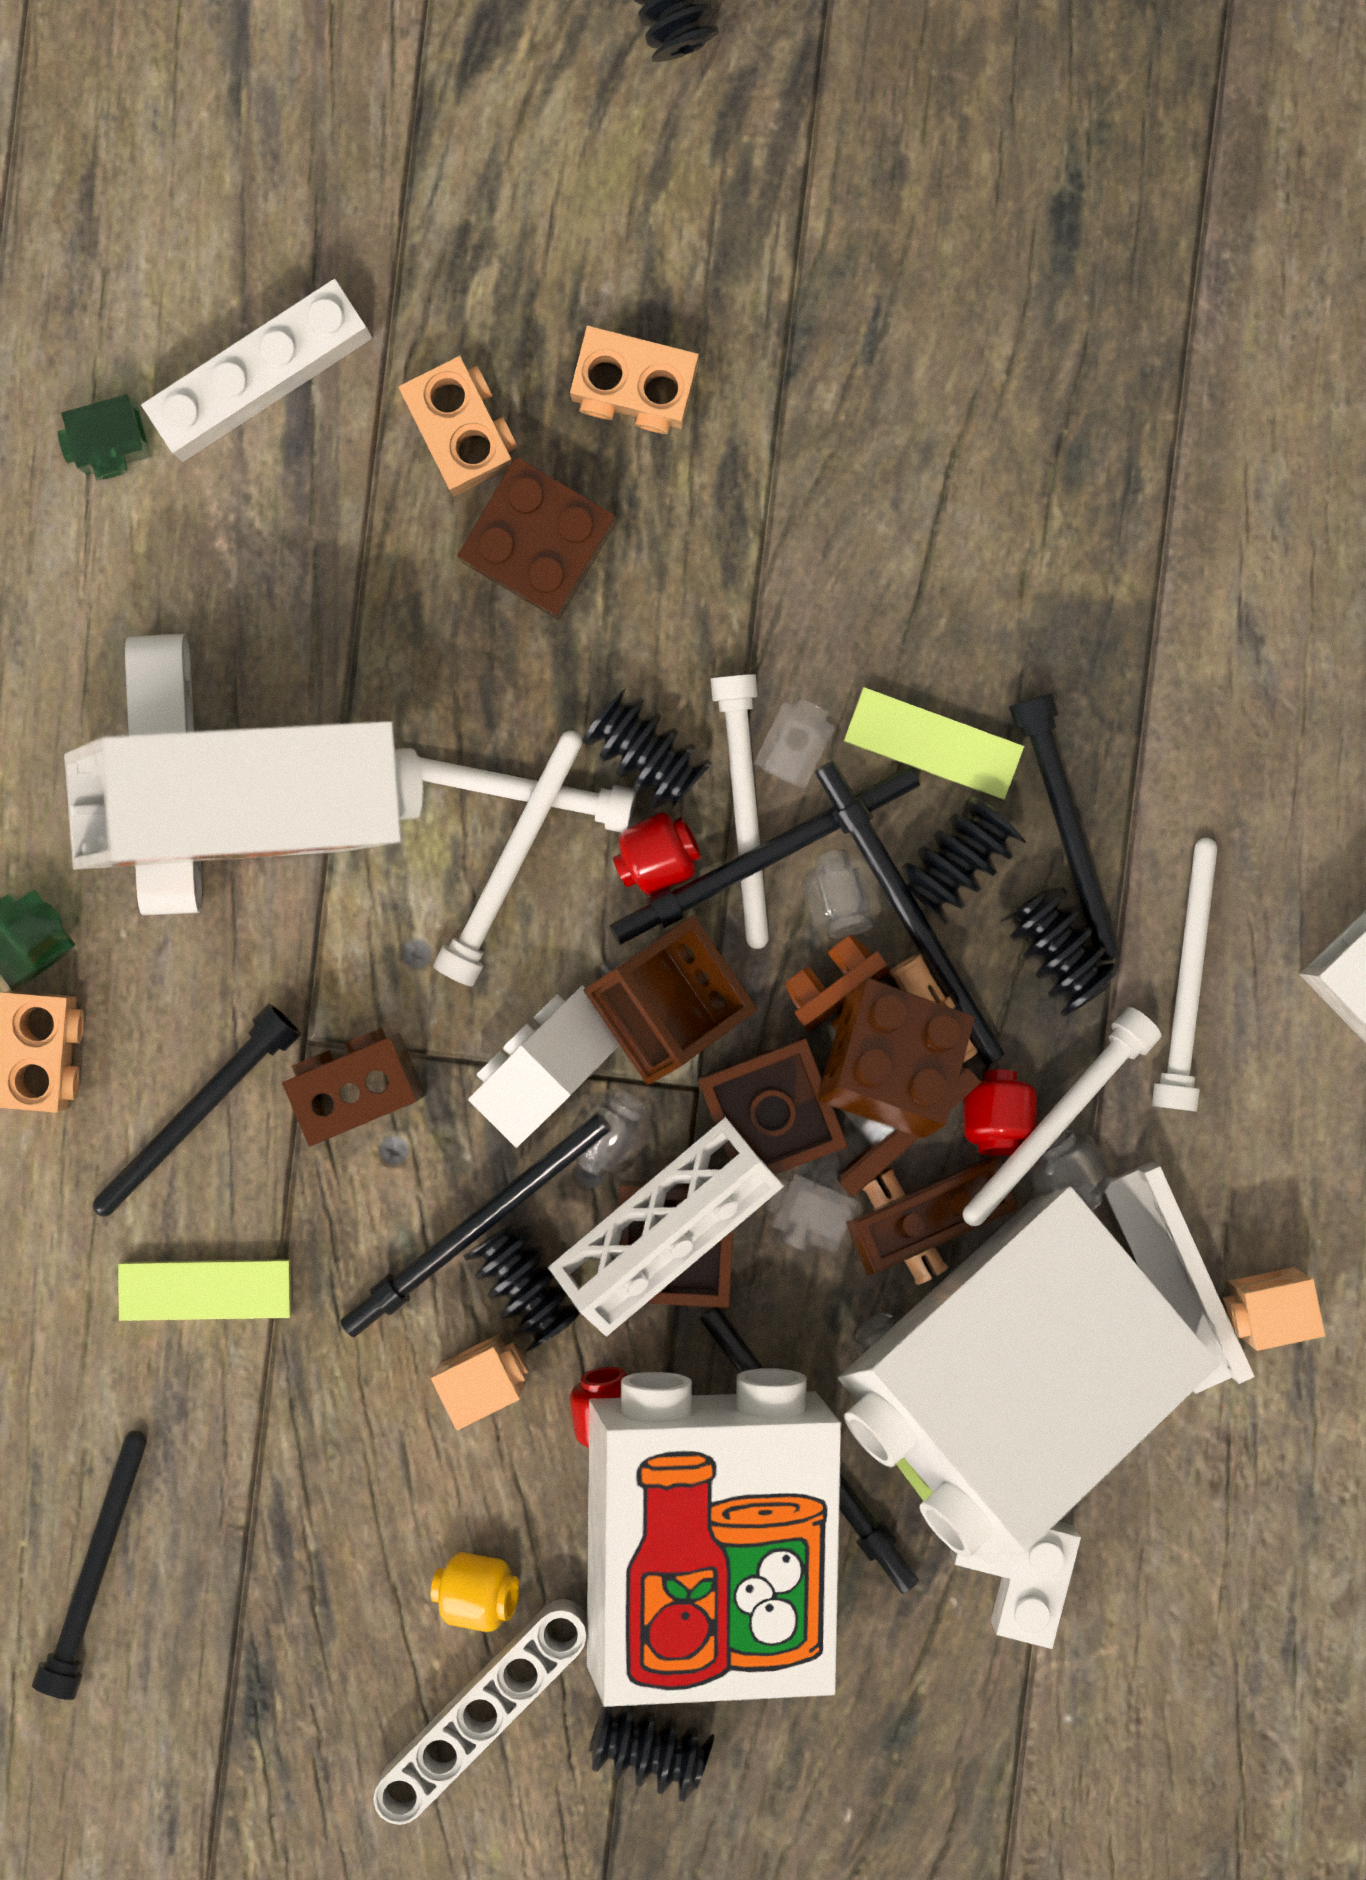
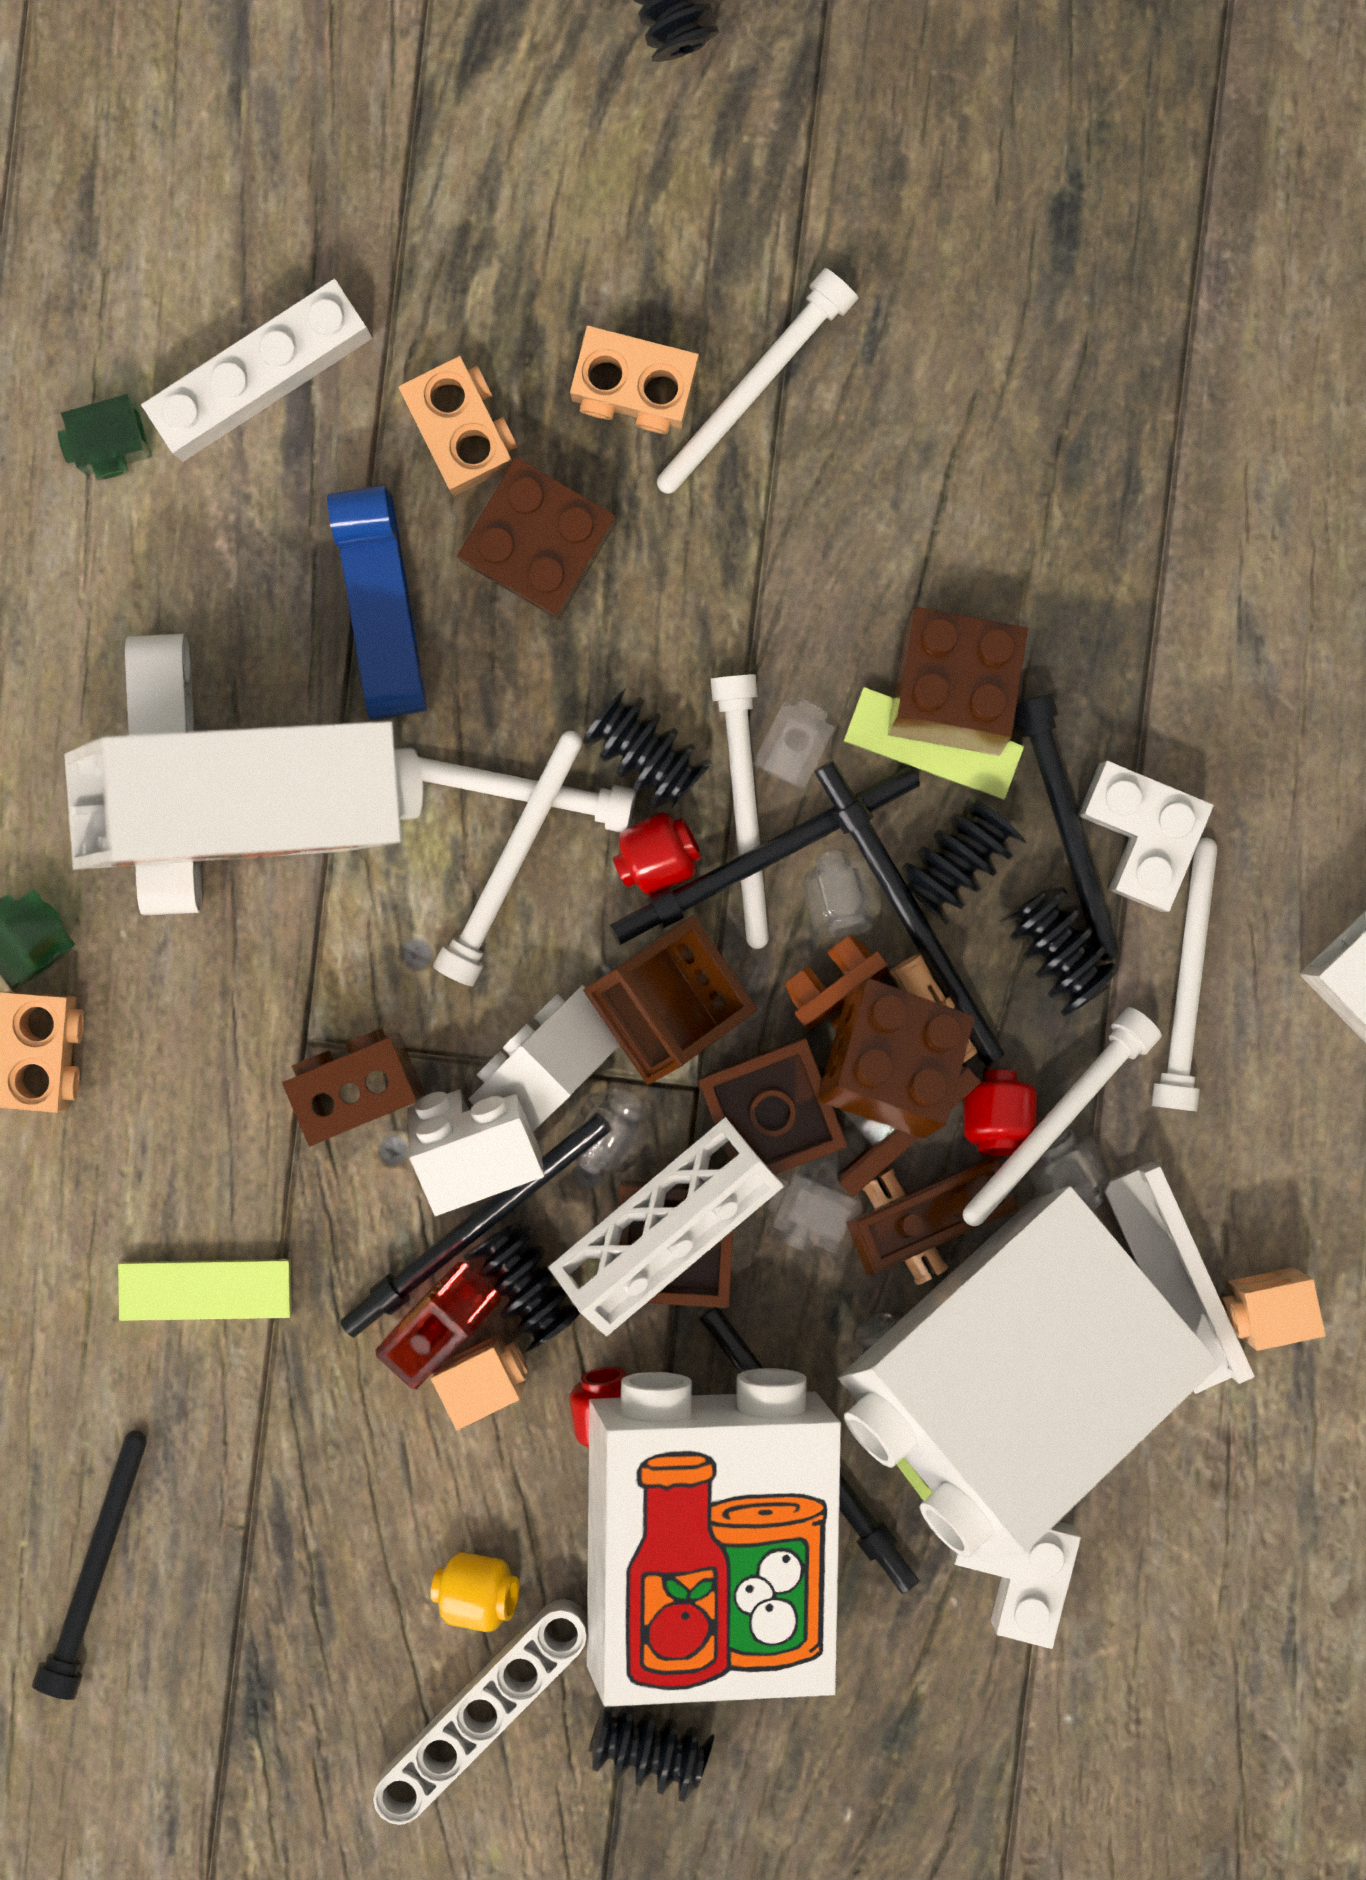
(271, 1032): black piece -> none
(378, 601): none -> blue beam
(437, 1325): none -> clear red brick
(470, 1152): none -> white brick
(827, 299): none -> white piece
(958, 681): none -> reddish brown brick
(1160, 828): none -> white brick

